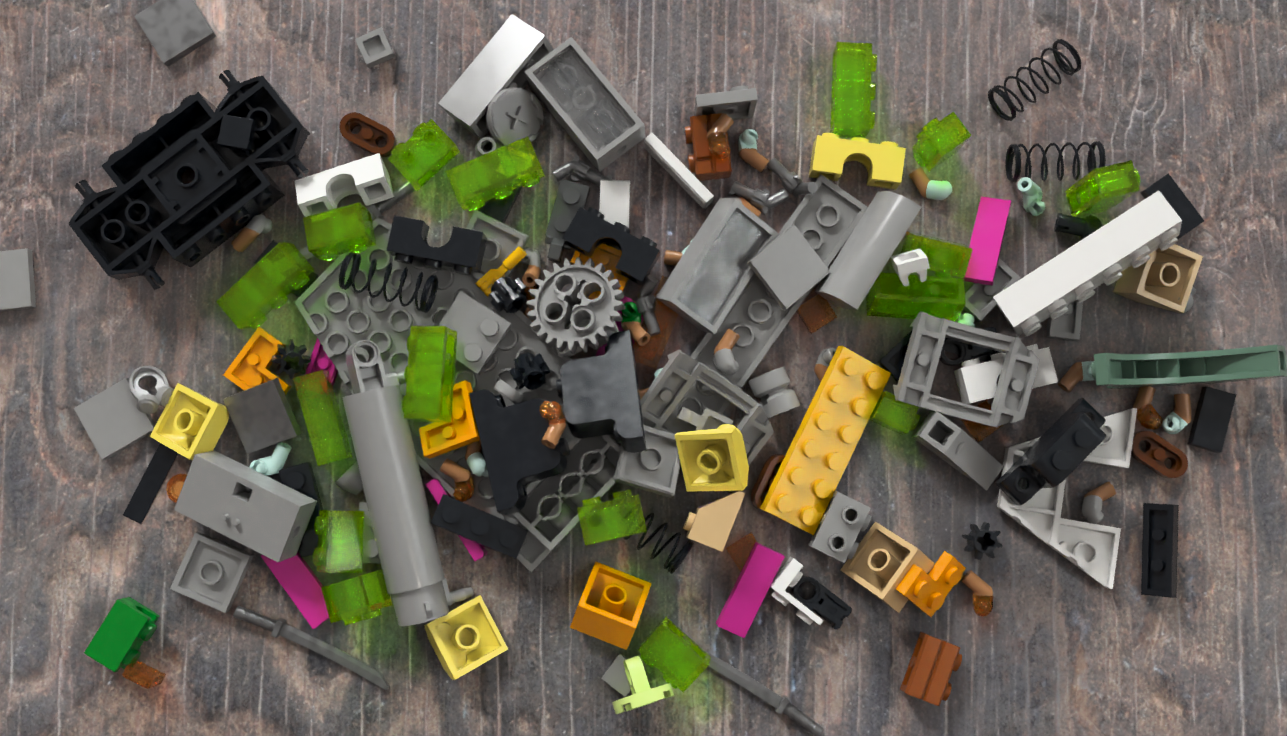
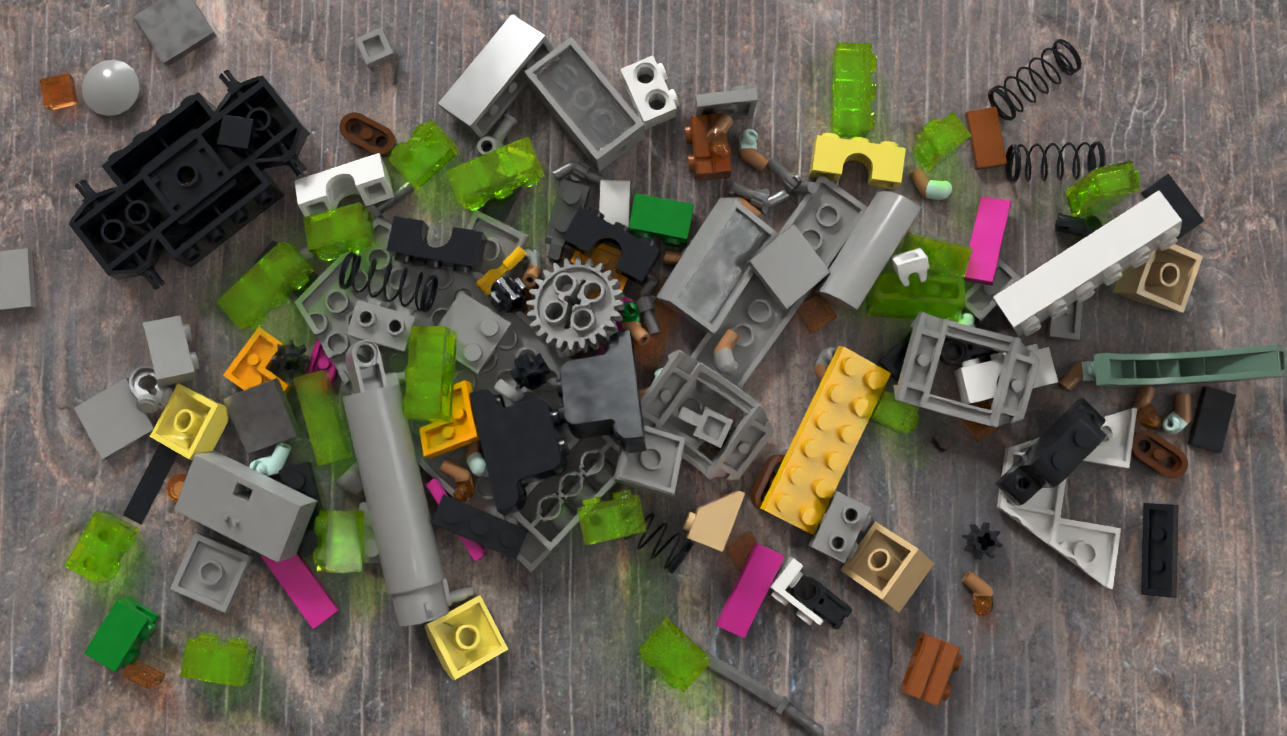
(58, 91): none -> clear orange tile
(102, 547): none -> clear neon green brick
(111, 88): none -> light grey dish
(169, 350): none -> light grey brick
(218, 660): none -> clear neon green brick
(256, 226): arm -> none
(279, 628): flat silver sword -> none
(357, 598): clear neon green brick -> none
(382, 325): none -> light grey brick
(514, 115): light grey tile -> none
(557, 424): arm -> none
(610, 605): light orange slope -> none
(616, 676): light grey tile -> none
(640, 688): yellowish green tile -> none
(643, 94): none -> white brick
(661, 219): none -> green brick
(678, 171): white tile -> none
(713, 459): light yellow slope -> none
(774, 392): light grey wheel -> none
(931, 589): light orange plate -> none
(958, 449): light grey slope -> none
(986, 138): none -> dark orange tile
(1031, 196): light aqua arm -> none
(1093, 502): light grey arm -> none

